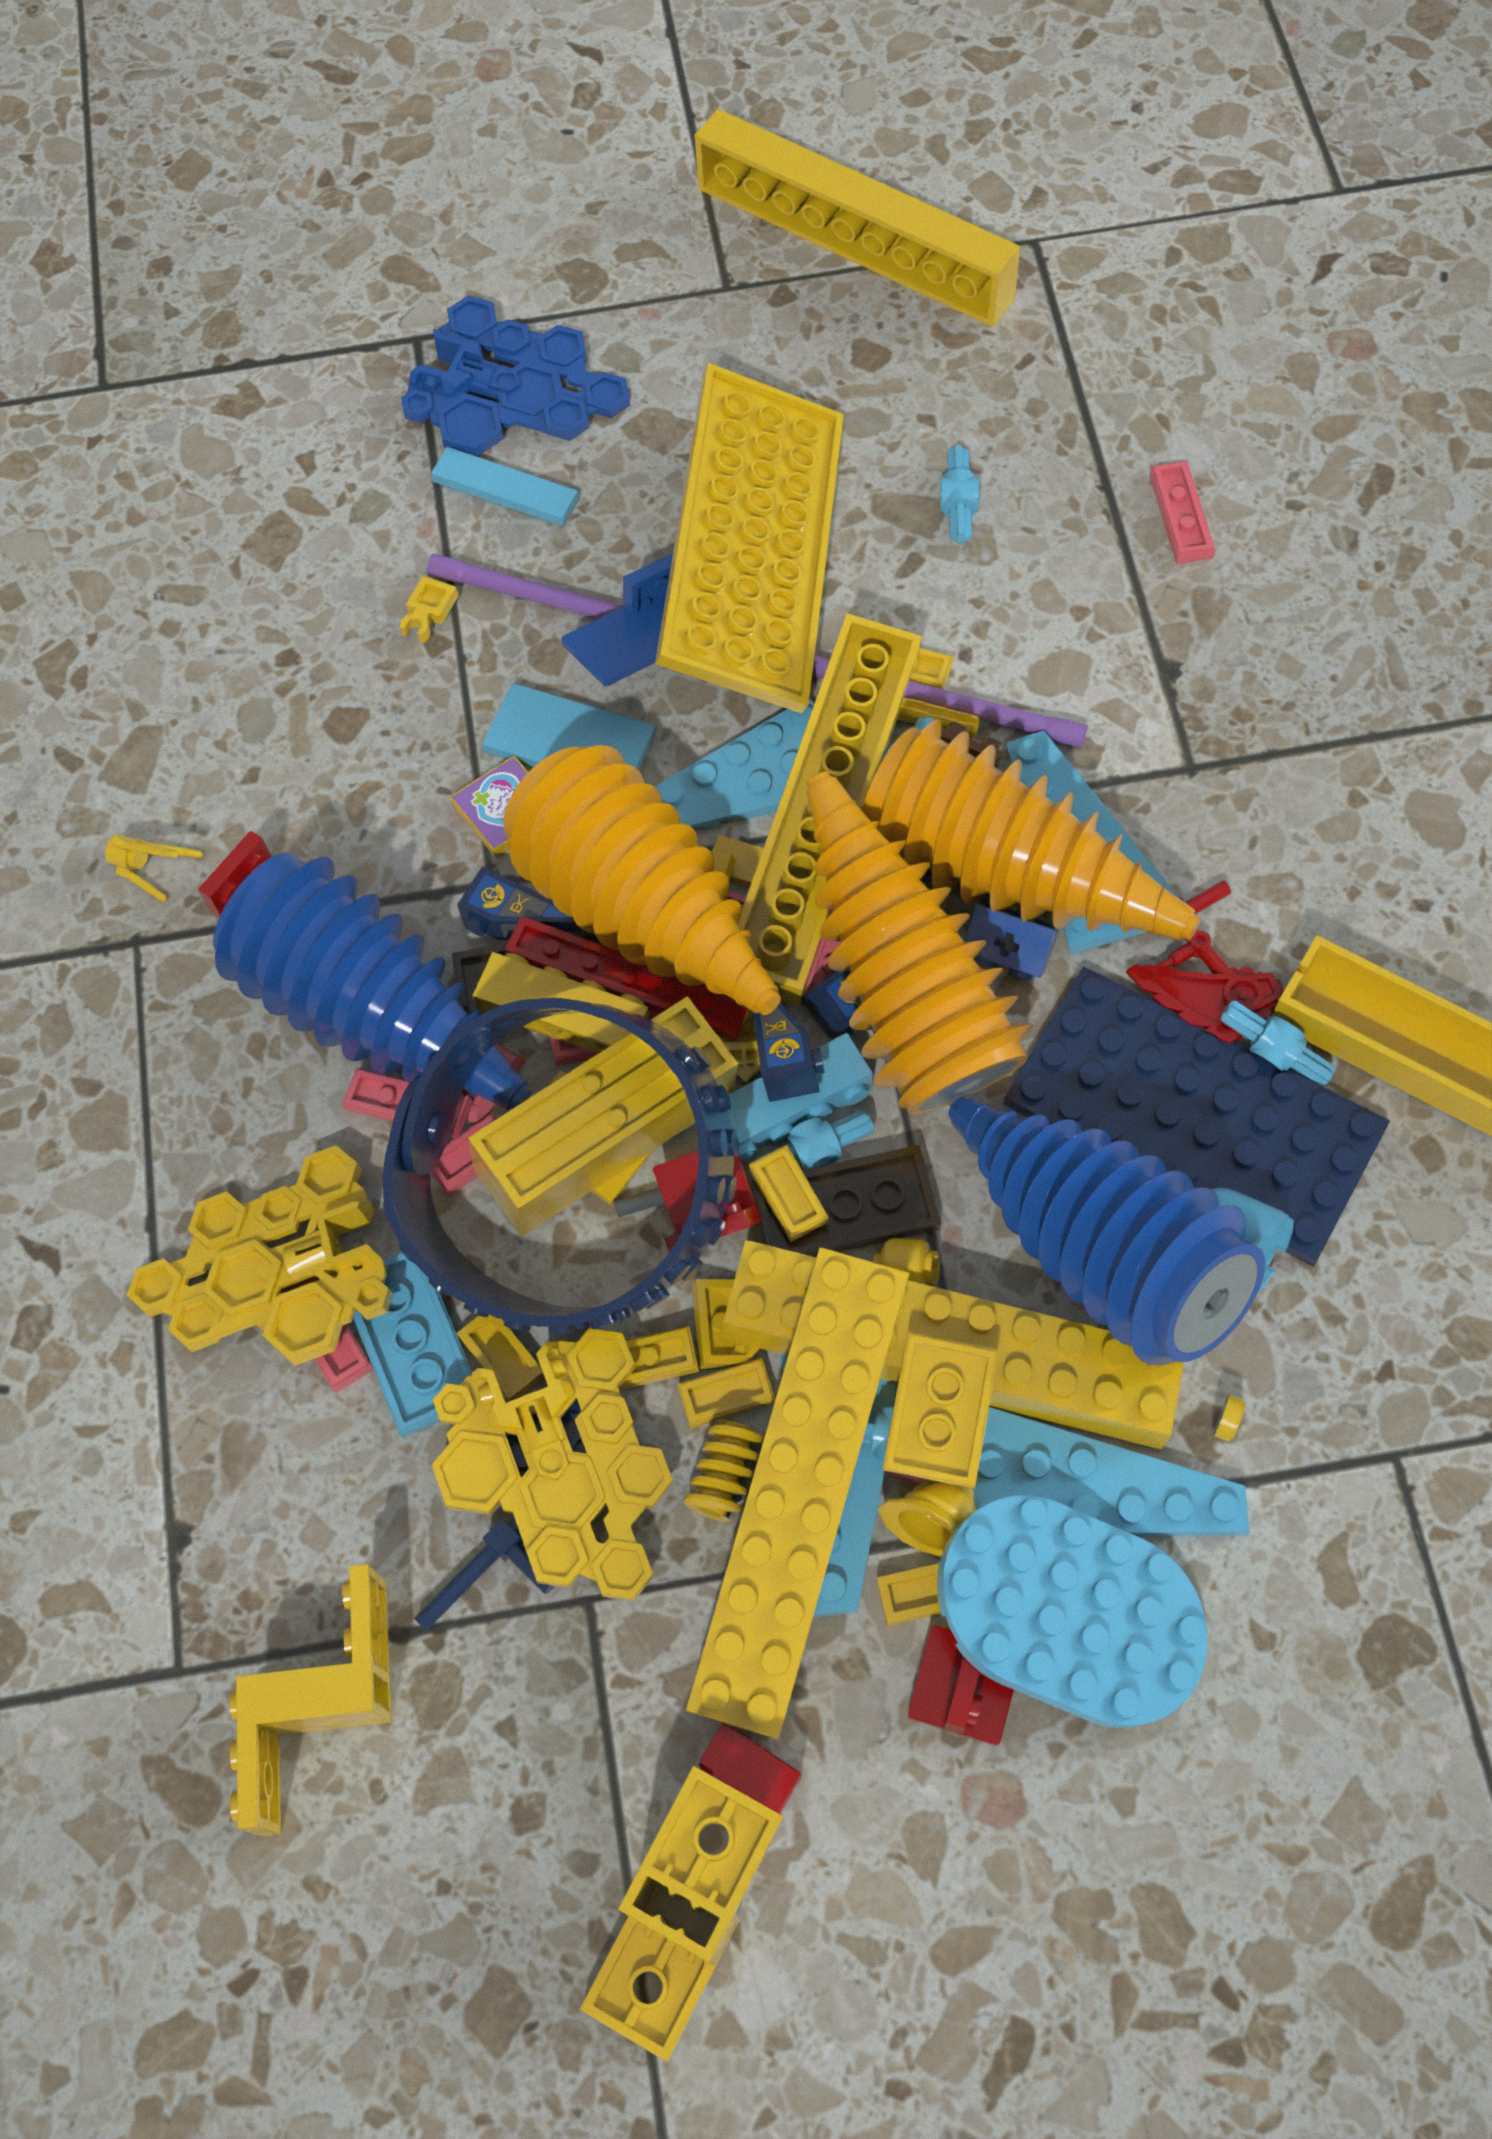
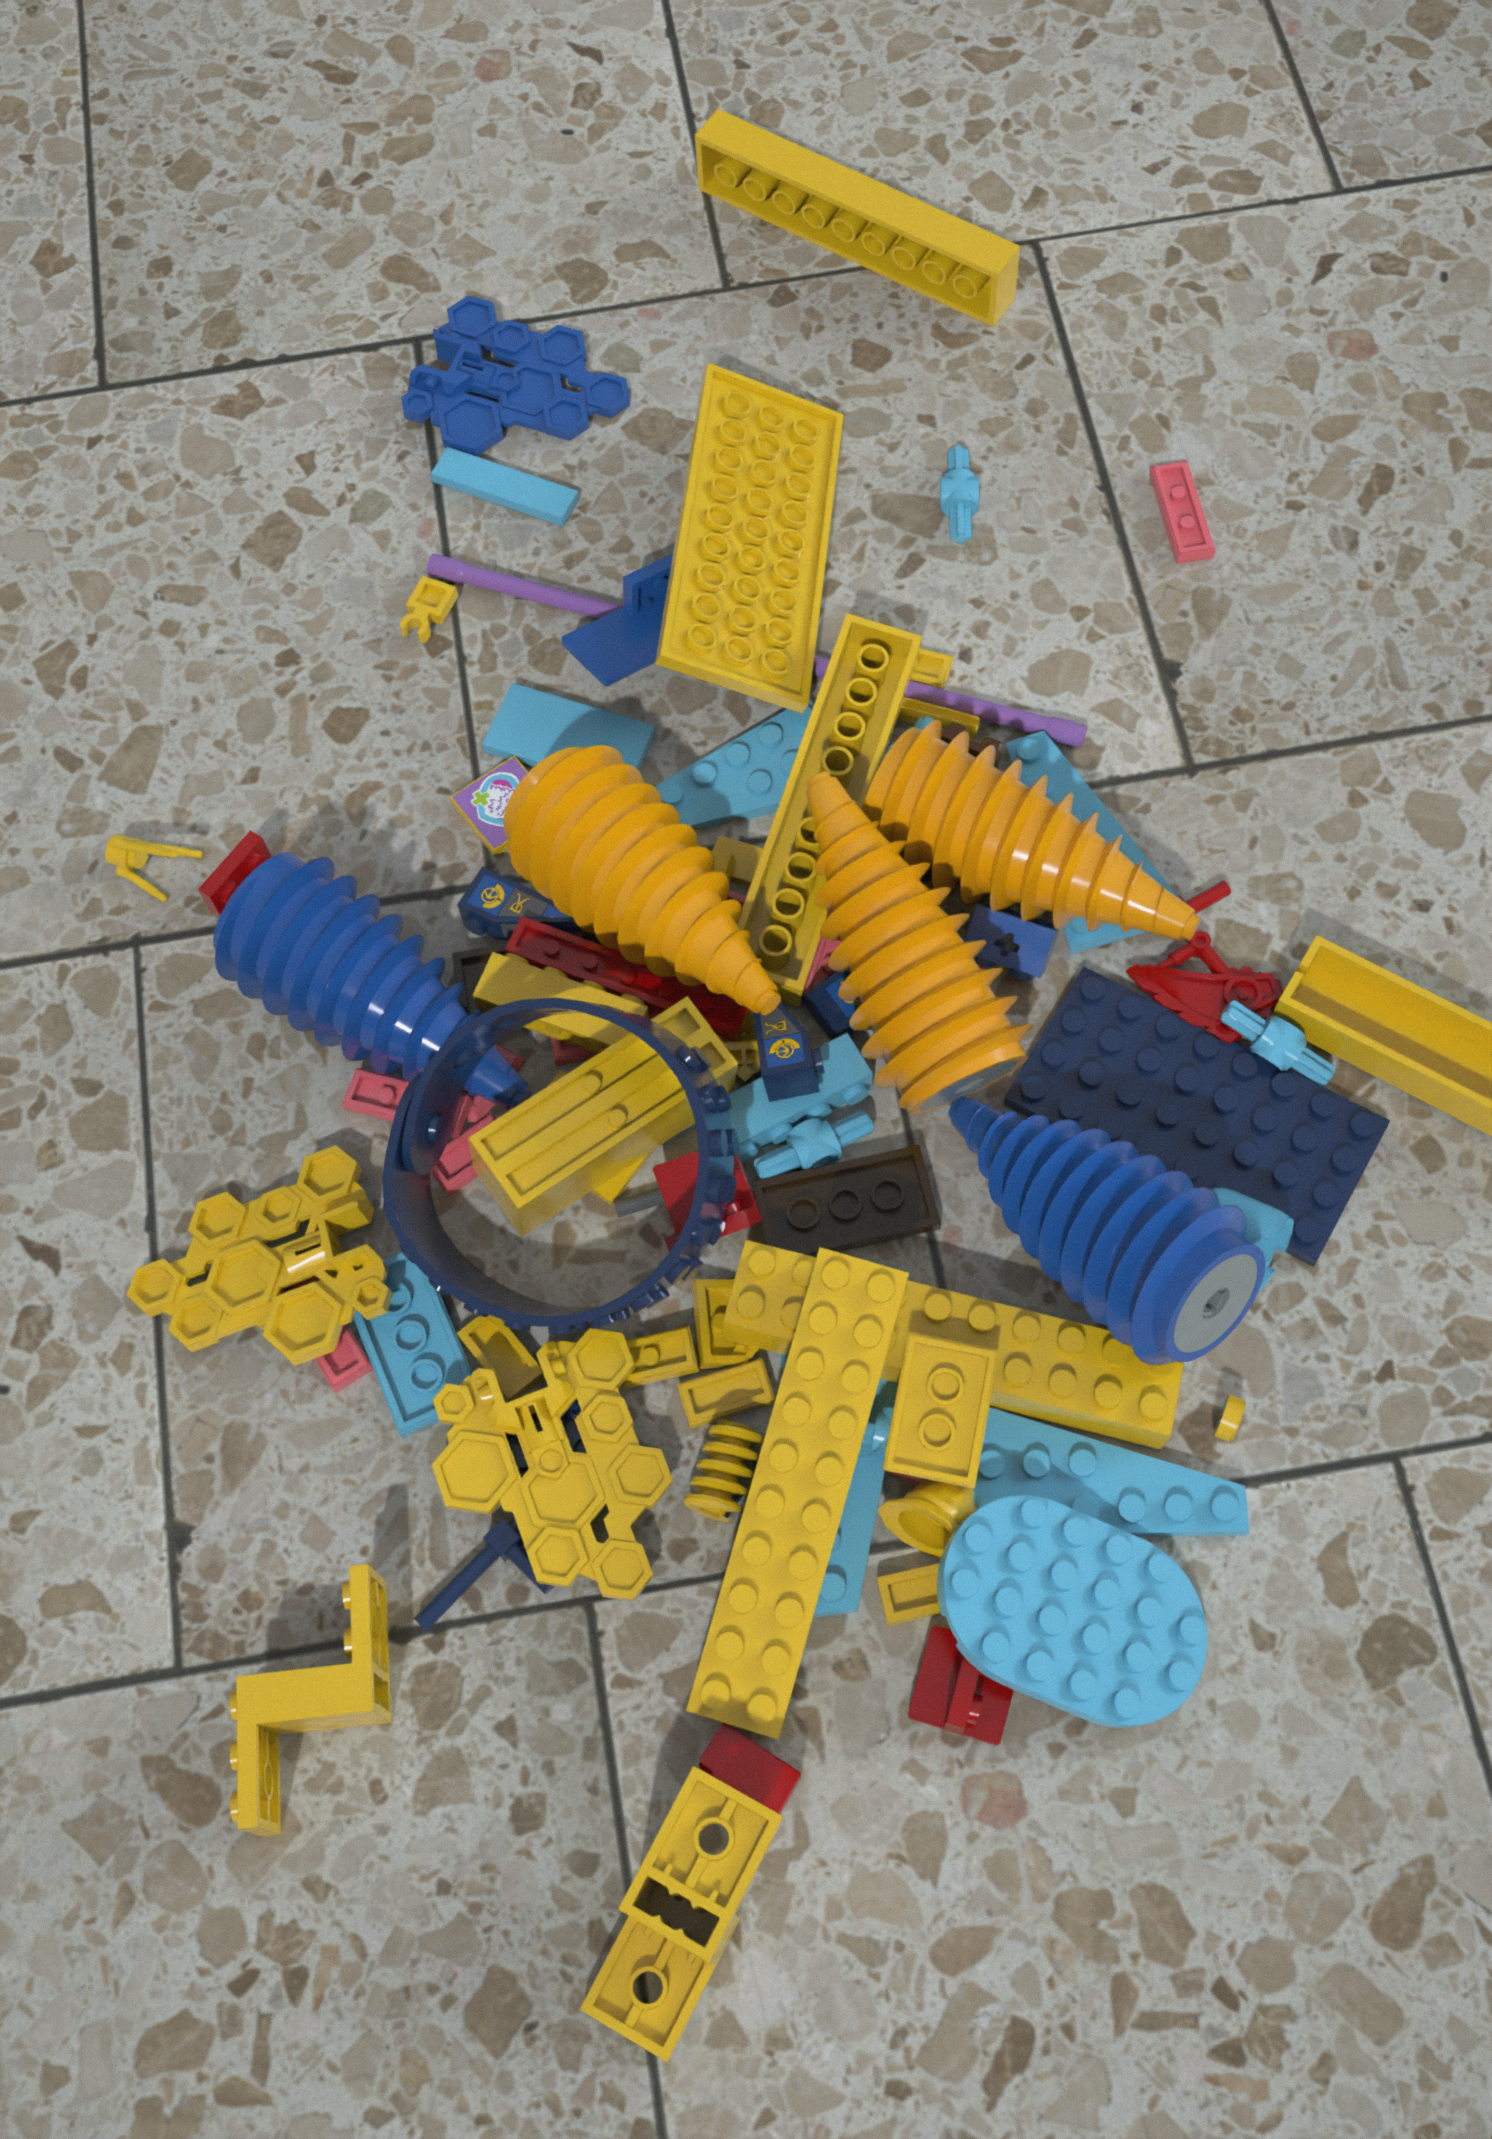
(788, 1193): yellow tile -> none
(912, 1257): yellow head -> none

